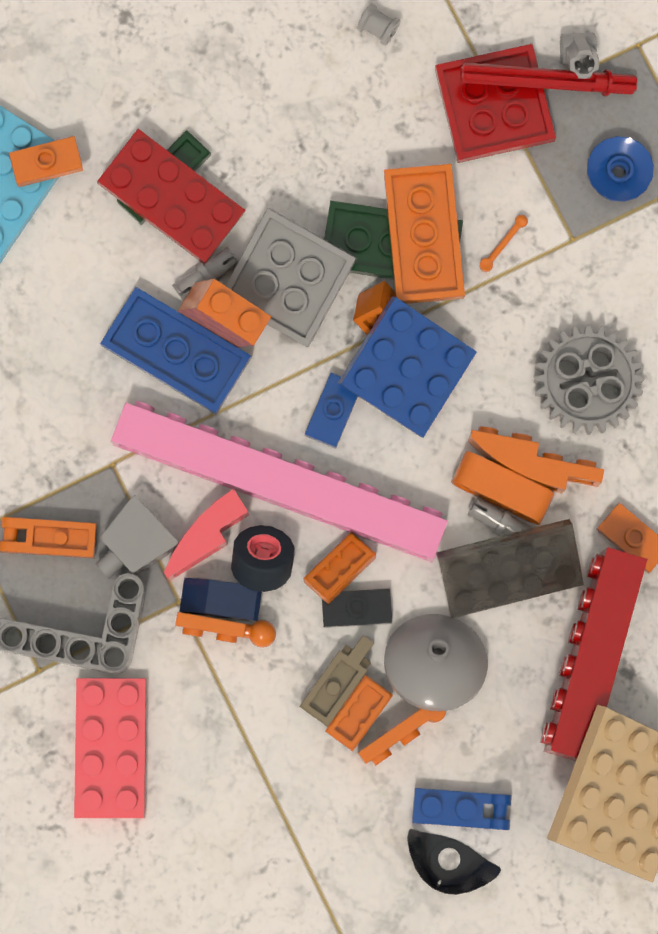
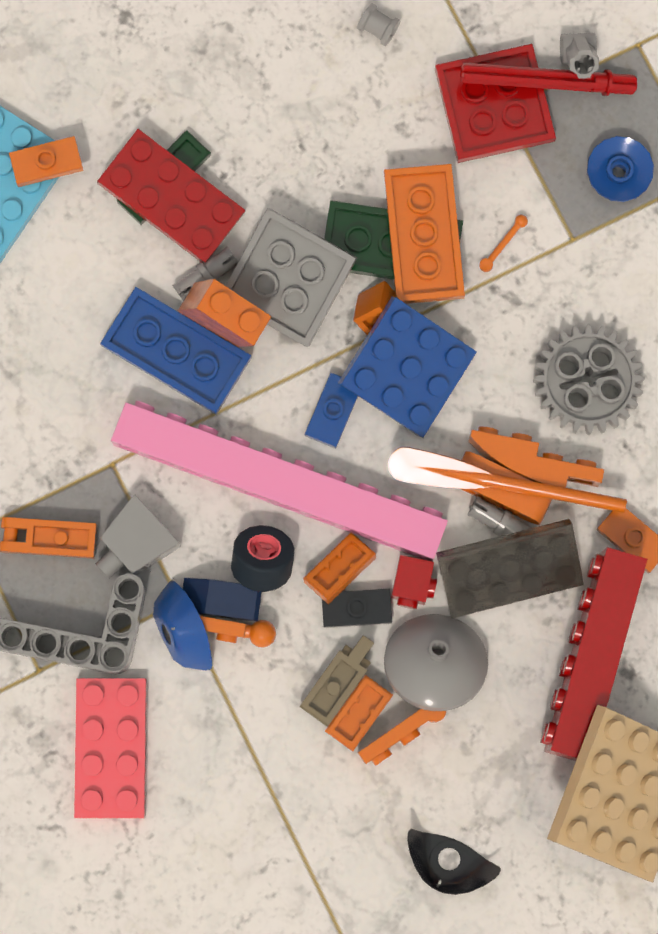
(189, 639): none -> blue piece
(205, 534): coral slope -> none
(413, 582): none -> red brick
(443, 471): none -> piece
(460, 809): blue plate -> none

